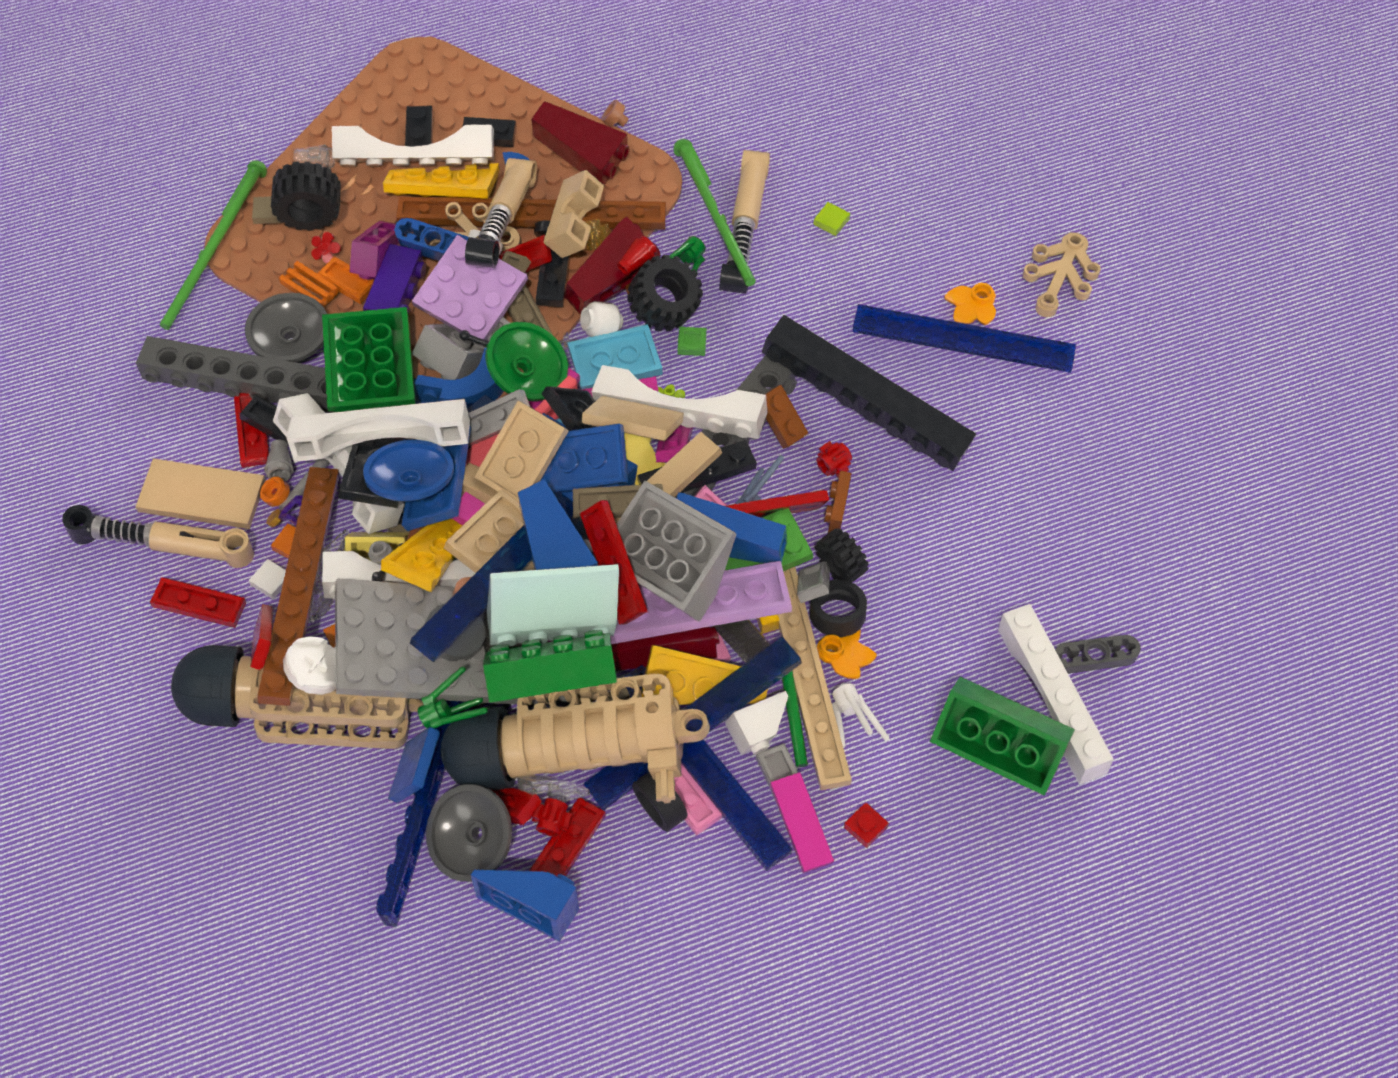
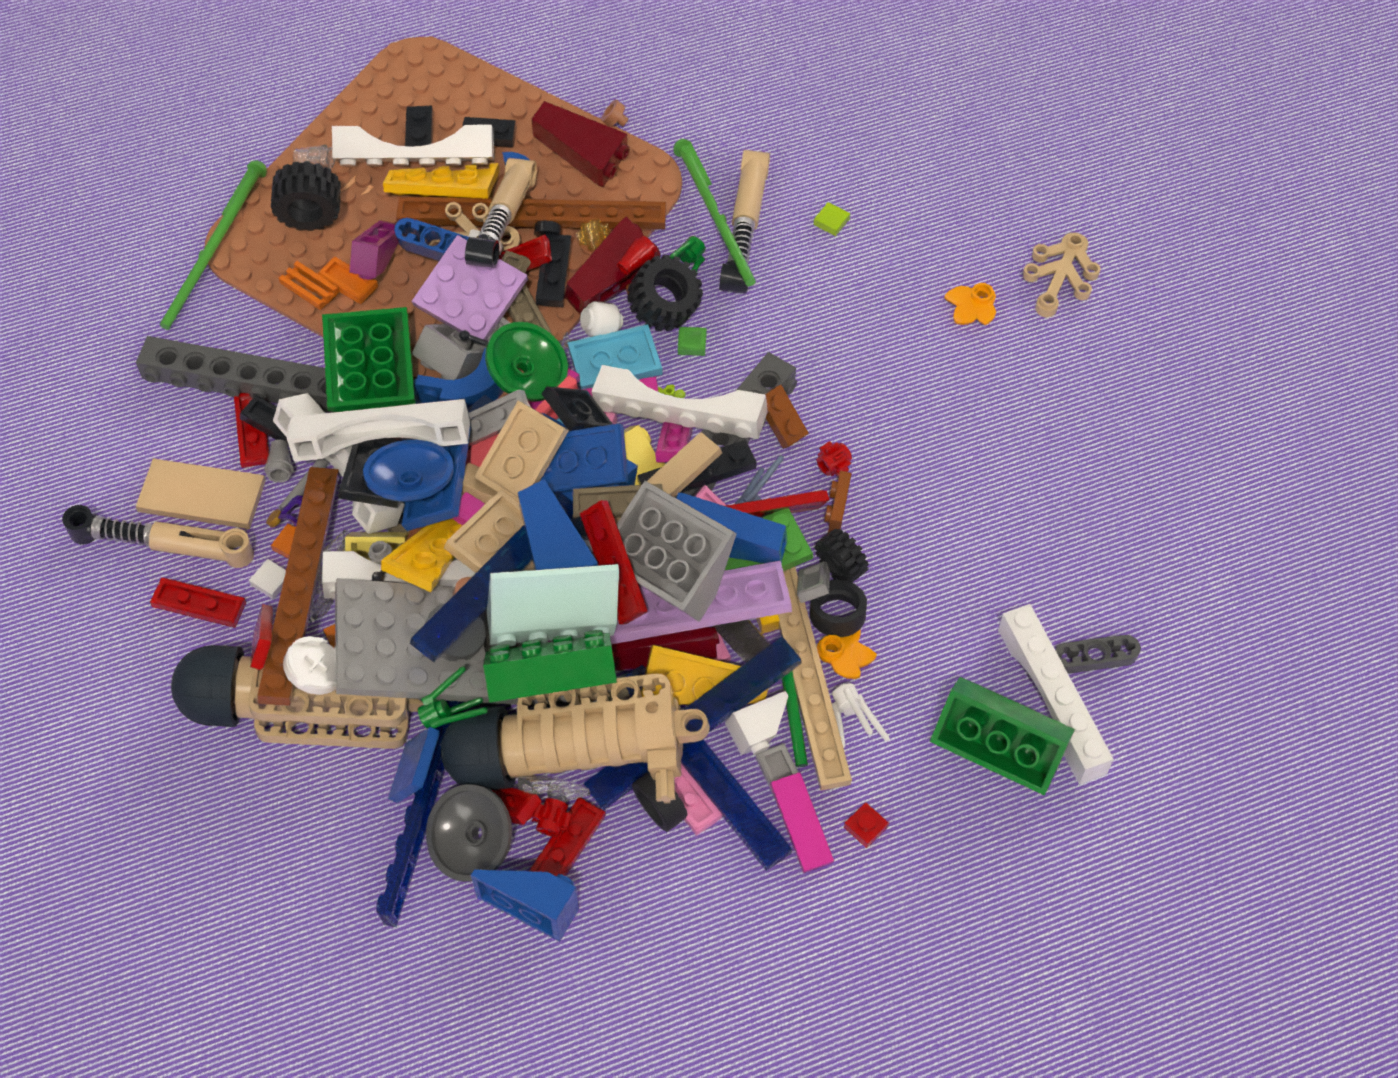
(262, 211): dark tan tile -> none
(274, 491): orange tile -> none
(285, 318): dark grey dish -> none
(325, 247): red plant -> none
(396, 279): dark purple brick -> none
(566, 229): tan arch -> none
(635, 417): tan tile -> none
(868, 393): black brick -> none
(964, 338): clear blue plate -> none

